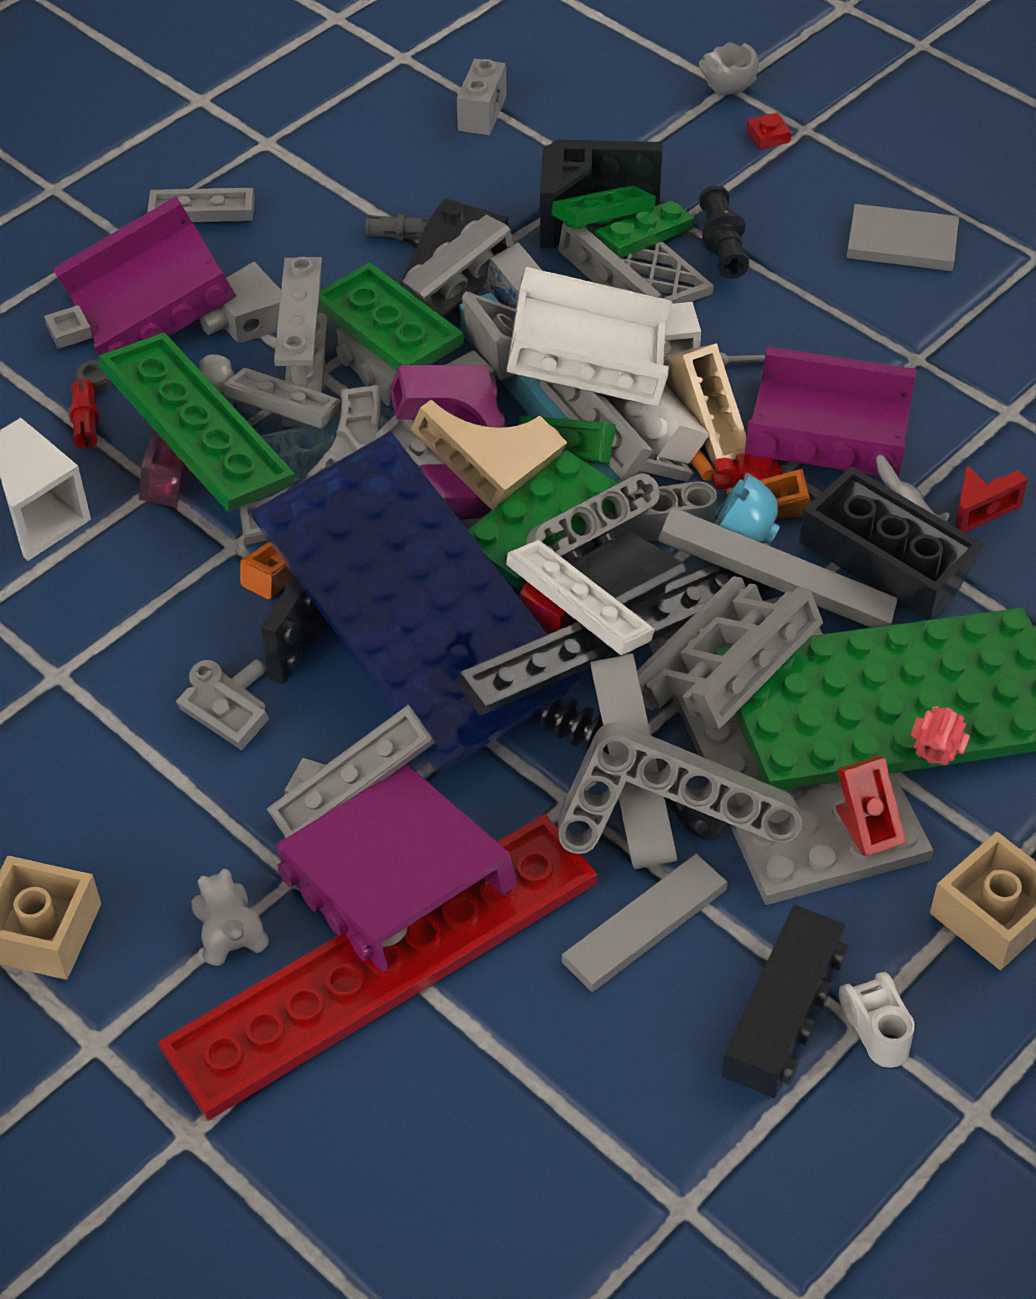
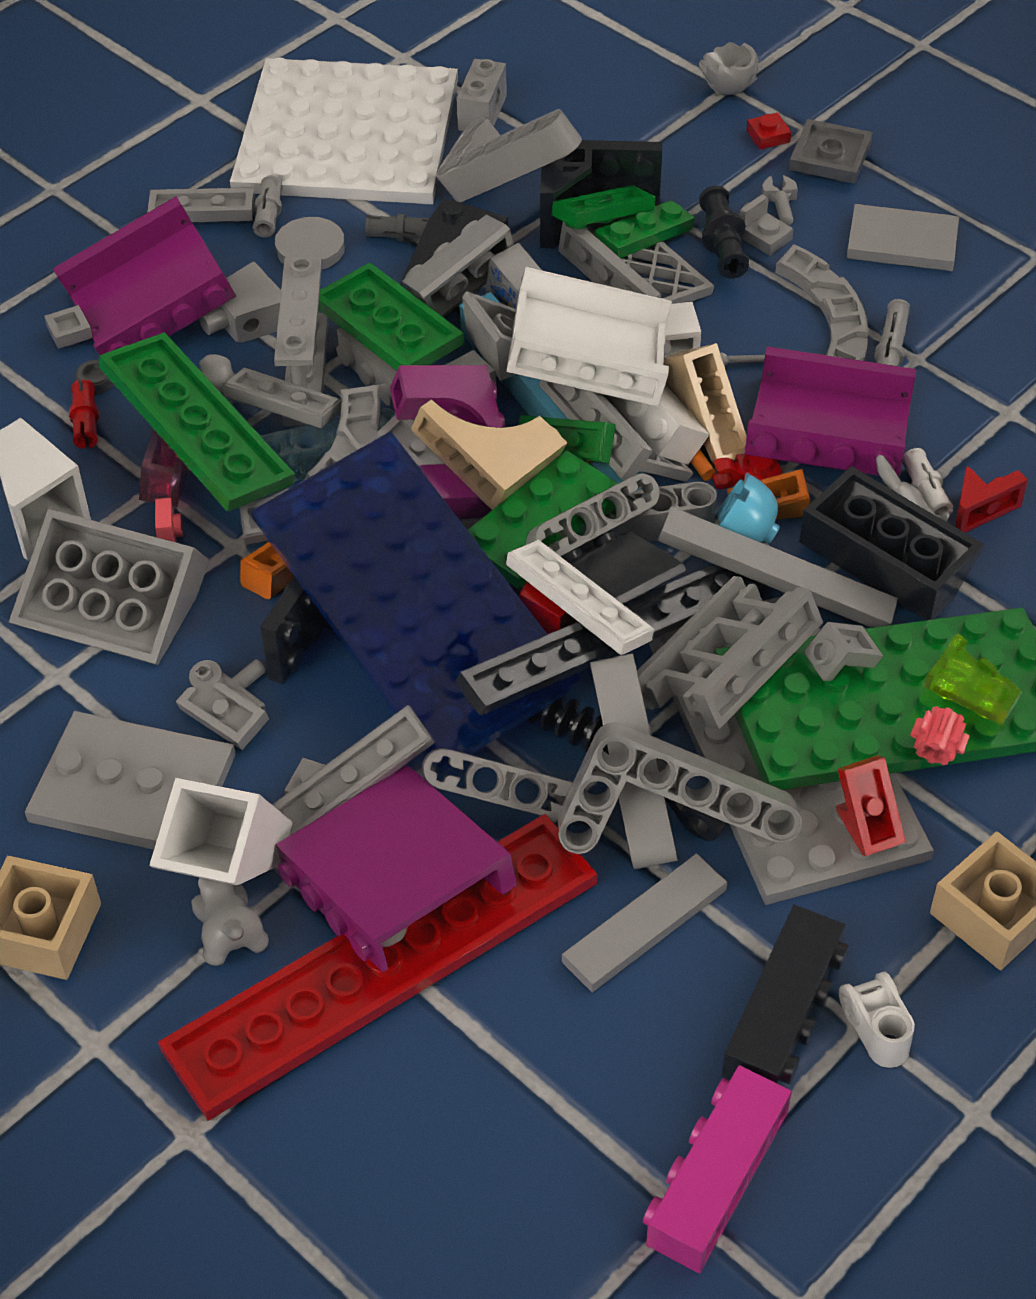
(108, 586): none -> light grey slope
(118, 778): none -> light grey plate
(167, 524): none -> coral plate
(218, 833): none -> white slope
(267, 206): none -> light grey pin
(311, 239): none -> light grey tile
(347, 130): none -> white plate
(487, 159): none -> light grey beam
(507, 779): none -> light grey beam
(717, 1168): none -> dark pink brick
(762, 228): none -> light grey bracket
(781, 198): none -> light grey bar
(831, 151): none -> flat silver plate
(835, 298): none -> light grey tile
(840, 646): none -> light grey bracket
(890, 349): none -> light grey pin
(927, 481): none -> white pin
(972, 683): none -> clear neon green wing

